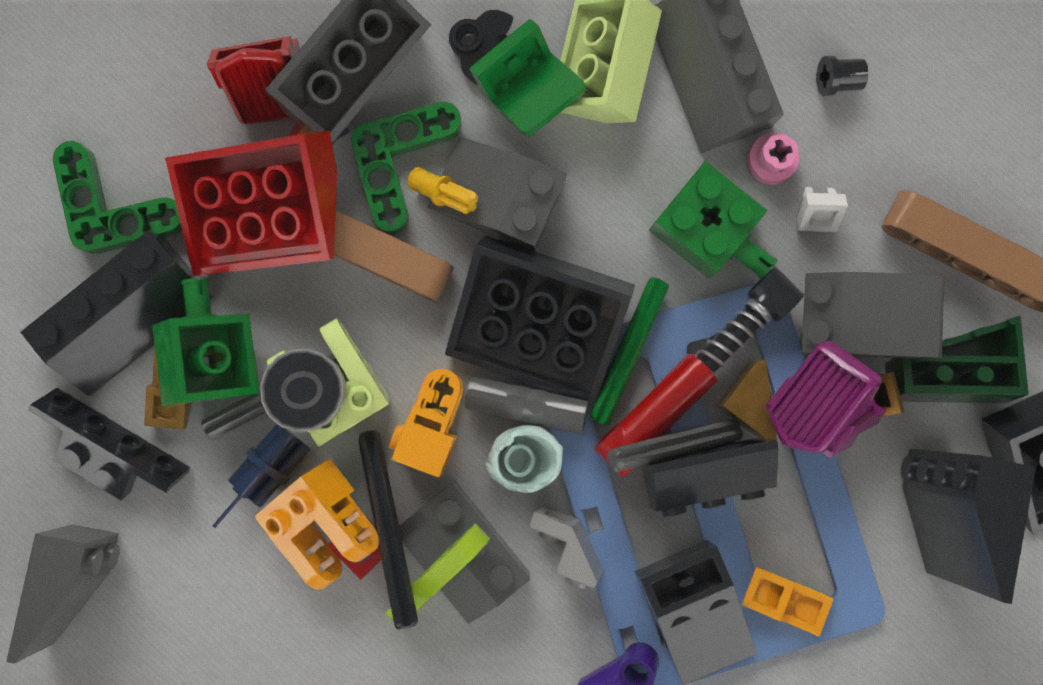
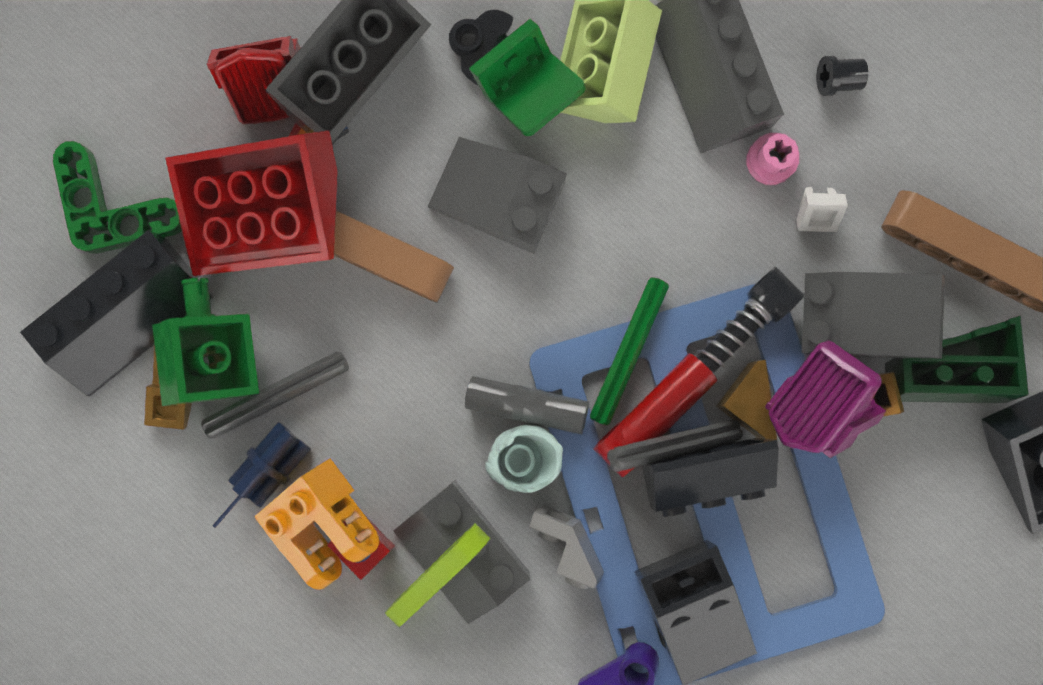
(59, 581): dark grey slope -> none
(103, 449): black bracket -> none
(302, 390): black tile -> none
(363, 389): yellowish green brick -> none
(388, 531): black axle -> none
(391, 146): green beam -> none
(426, 436): light orange brick -> none
(442, 190): yellow axle -> none
(538, 319): black slope -> none
(727, 236): green brick -> none
(787, 601): light orange slope -> none
(969, 517): black slope -> none

